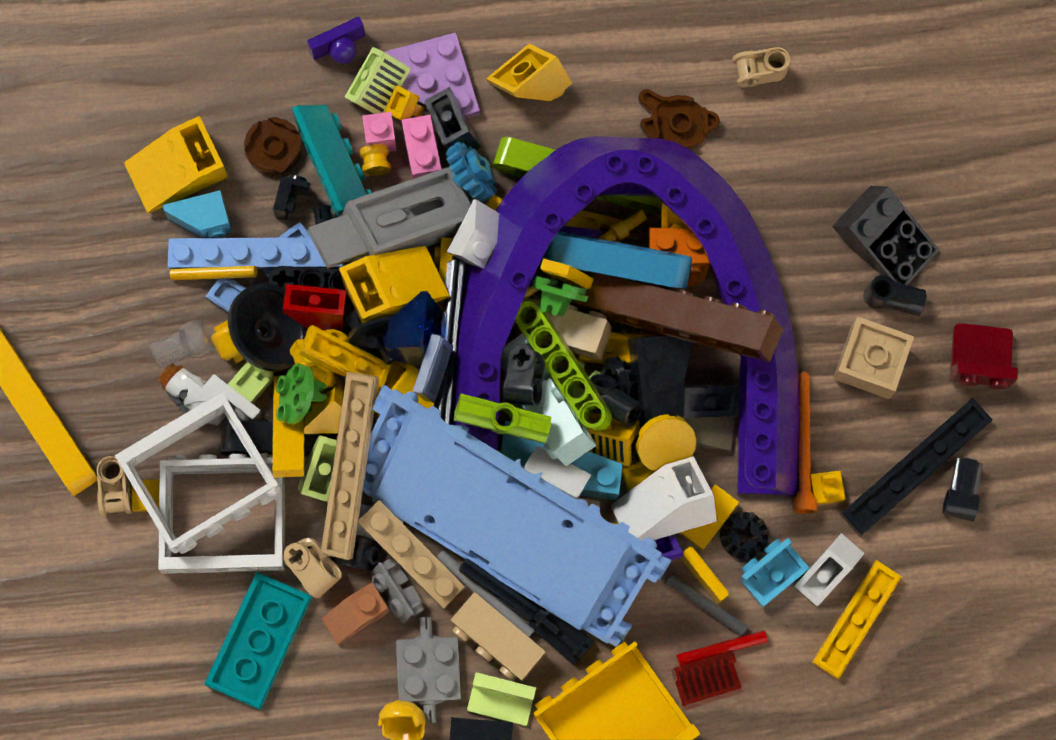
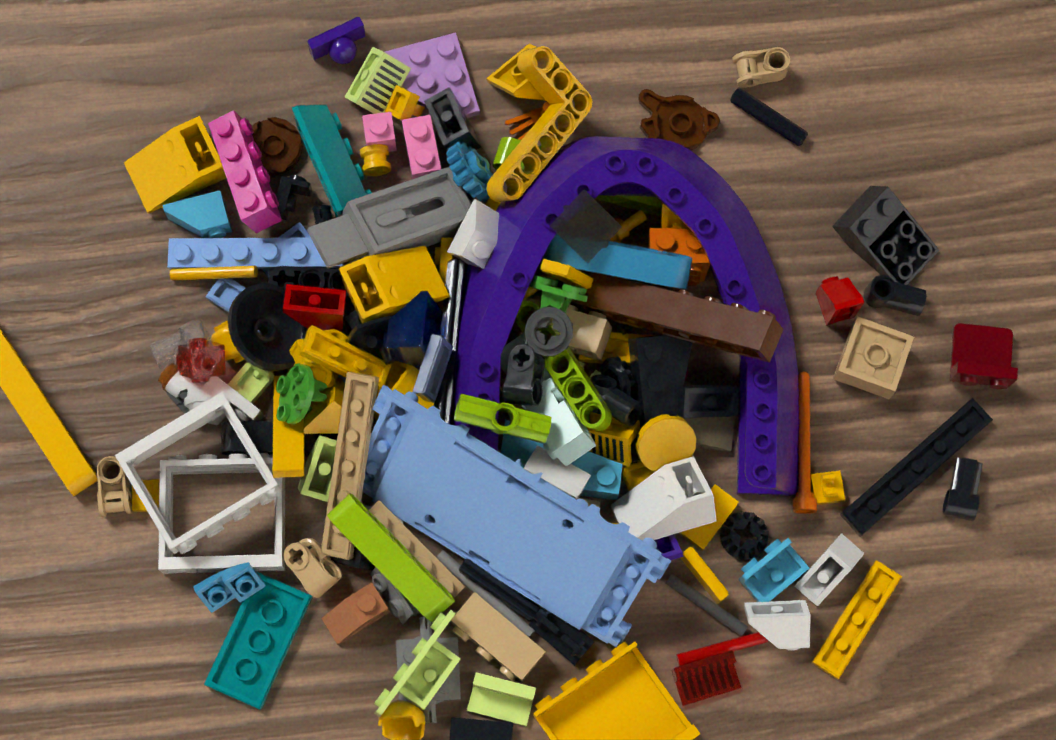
(201, 360): none -> clear red brick
(235, 582): none -> dark azure slope
(245, 171): none -> dark pink brick
(390, 557): none -> lime beam
(426, 672): none -> yellowish green bracket
(534, 115): none -> orange piece
(542, 319): none -> dark grey gear
(545, 129): none -> yellow beam
(585, 226): none -> clear smoke piece
(769, 116): none -> black axle
(781, 622): none -> white slope
(838, 299): none -> red slope

